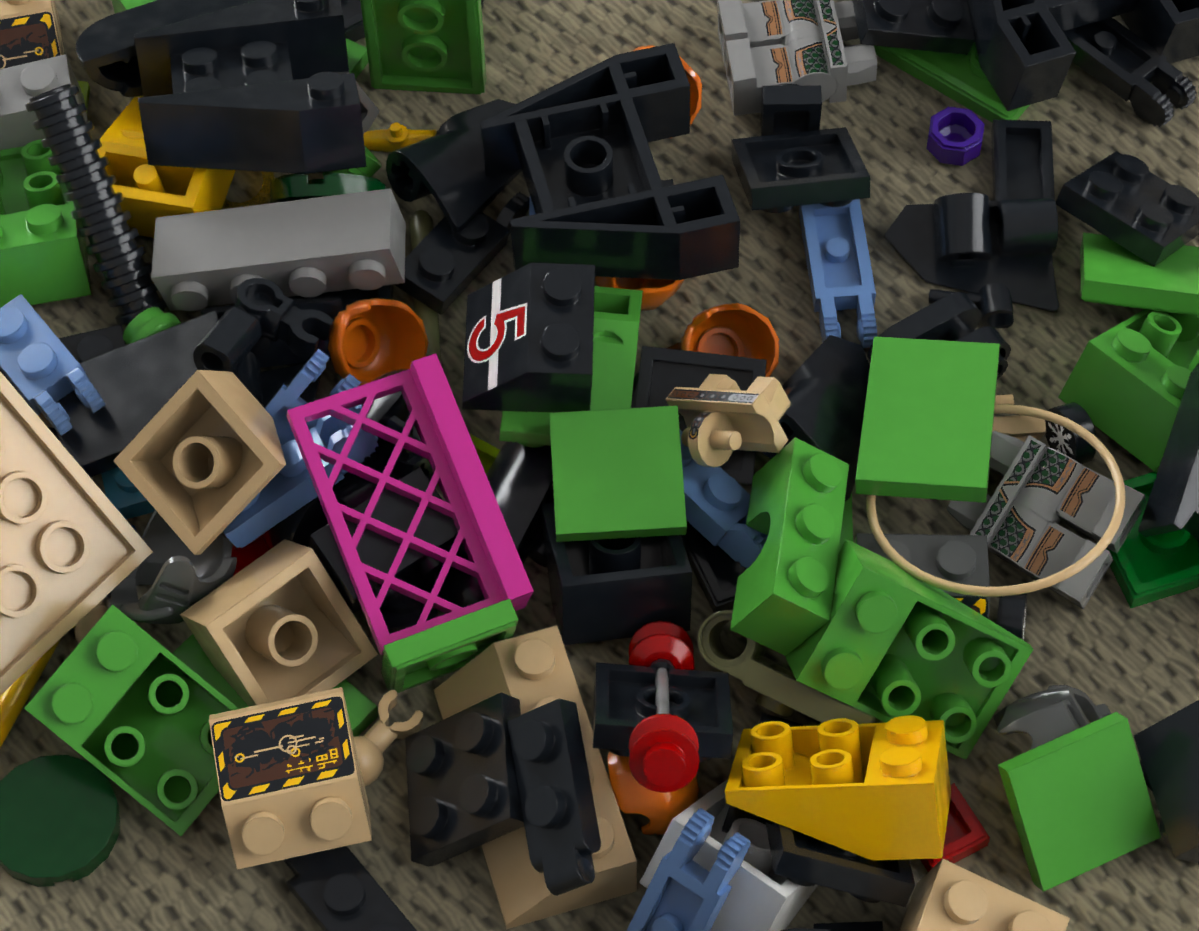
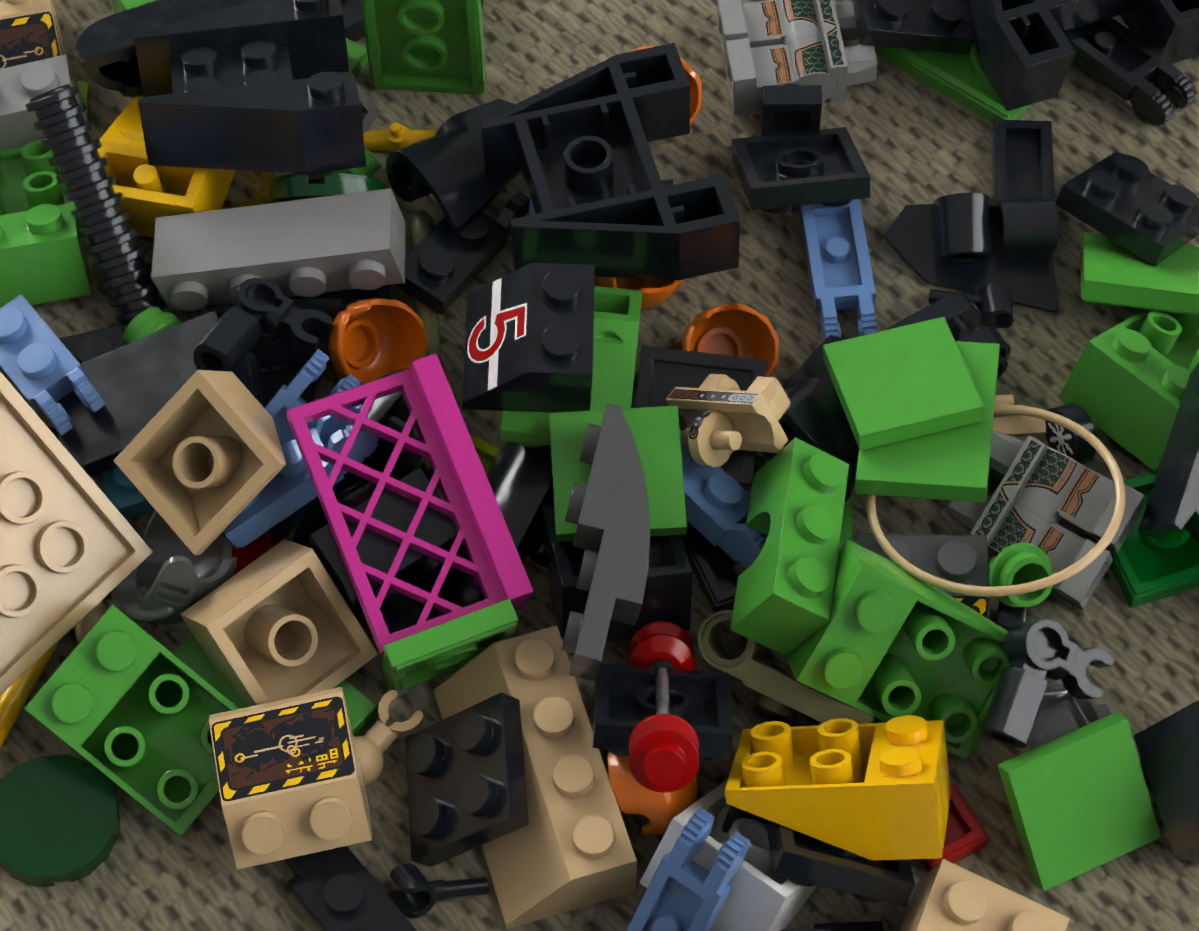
(419, 895): none -> black hand
(555, 794): black hinge -> none
(615, 538): none -> dark grey slope
(903, 383): none -> bright green tile
(955, 136): dark purple tile -> none
(1020, 565): none -> bright green plate
(1036, 652): none -> black bar

